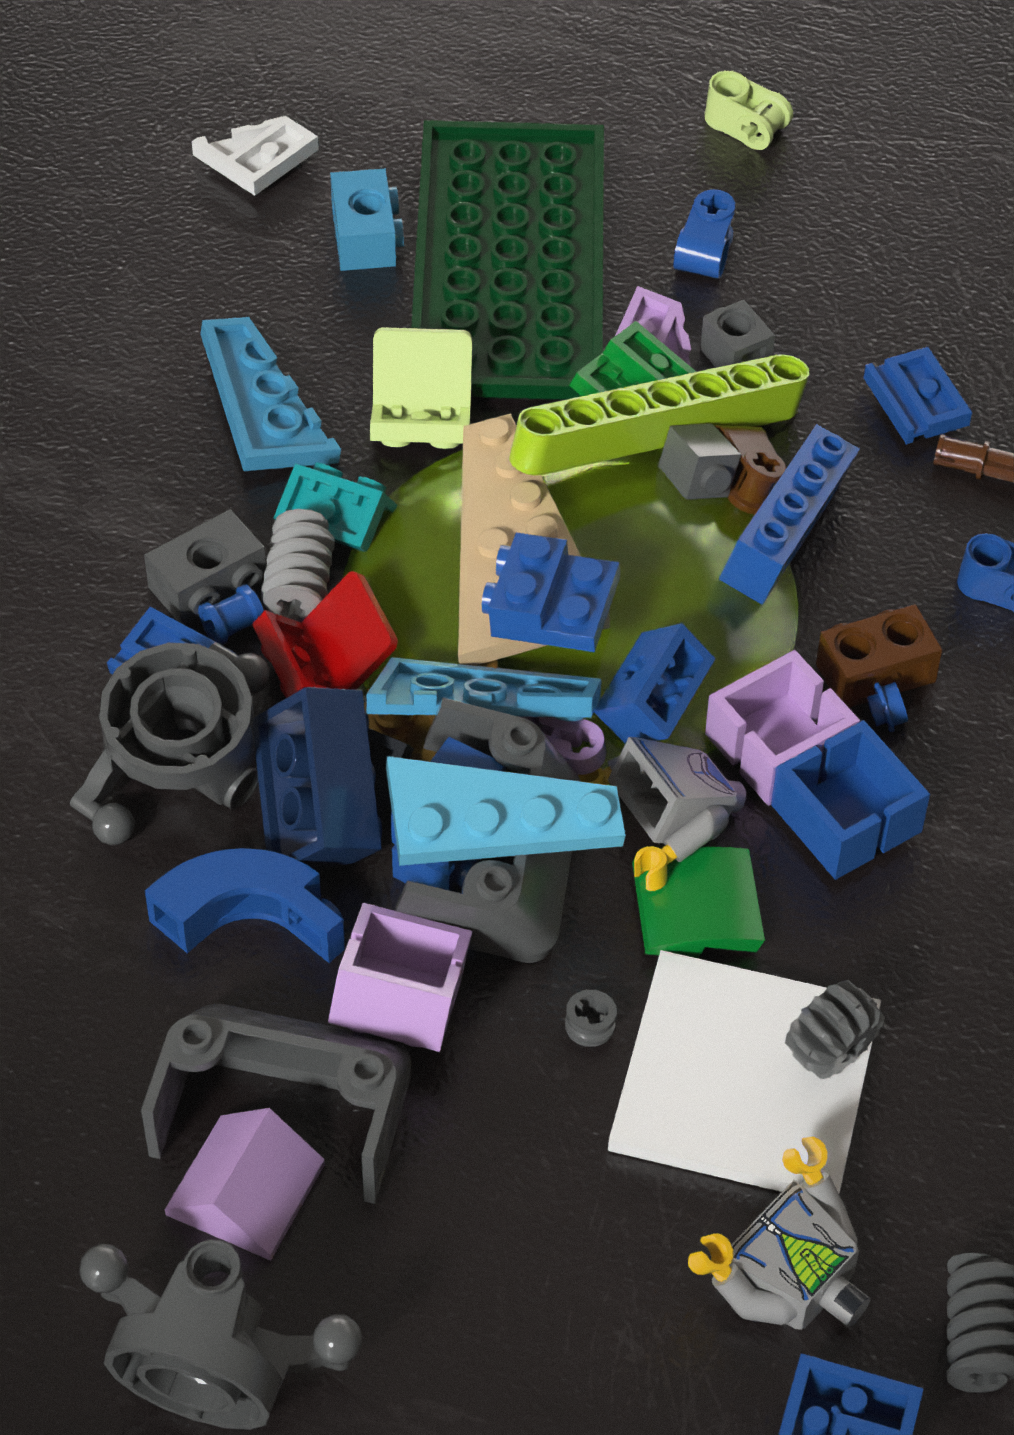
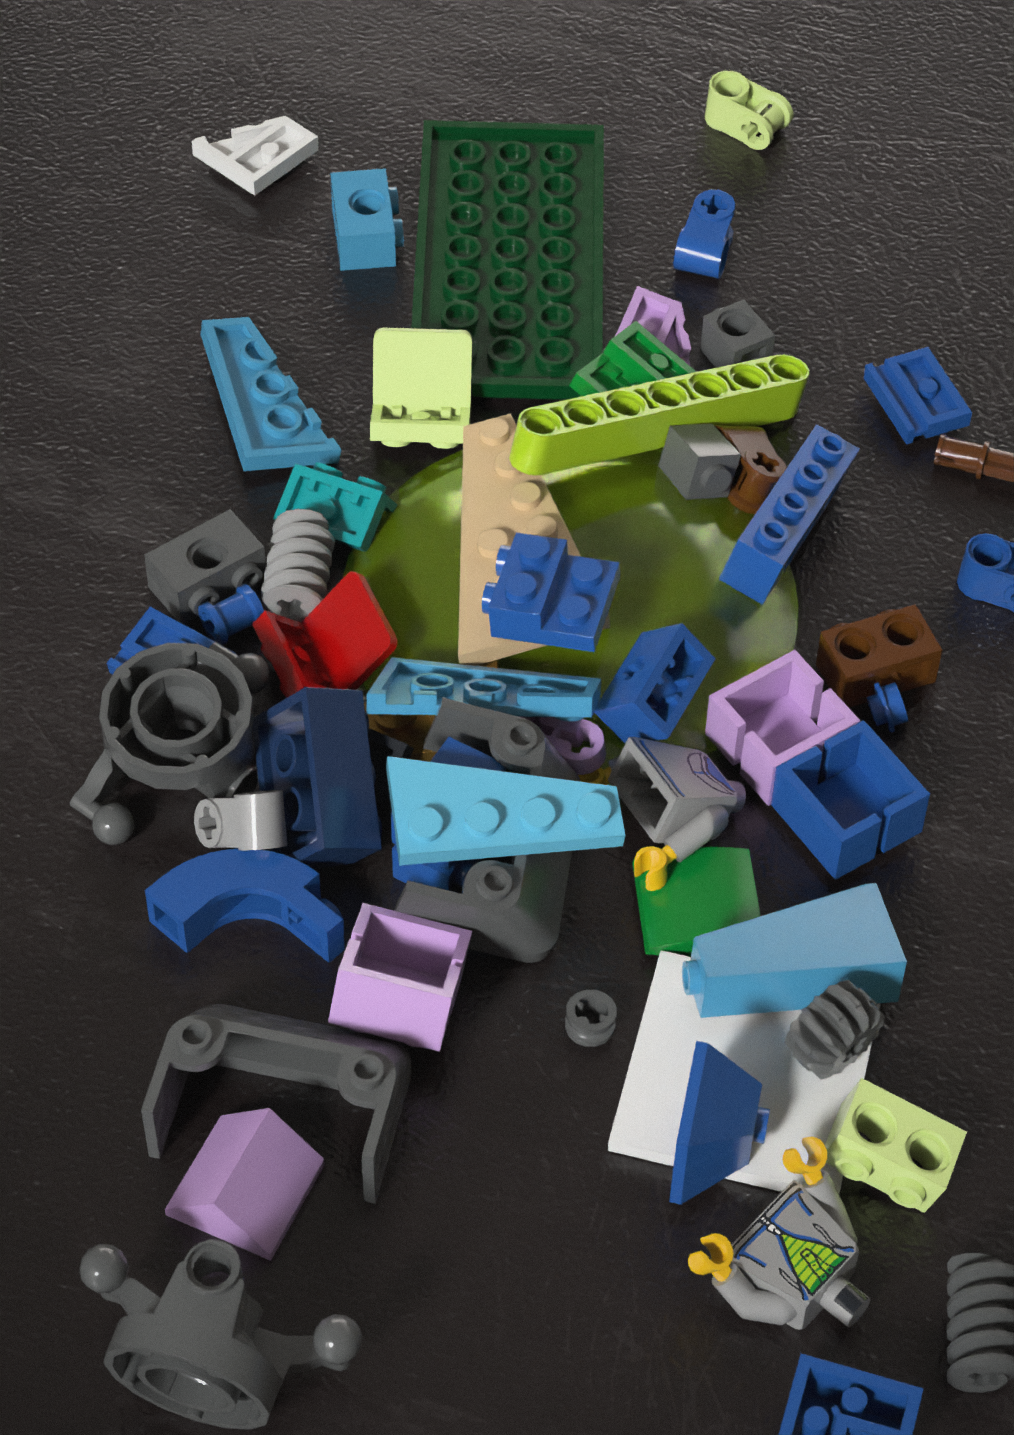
(242, 822): none -> light grey piece
(716, 1123): none -> blue slope
(795, 955): none -> dark azure slope
(896, 1135): none -> yellowish green brick

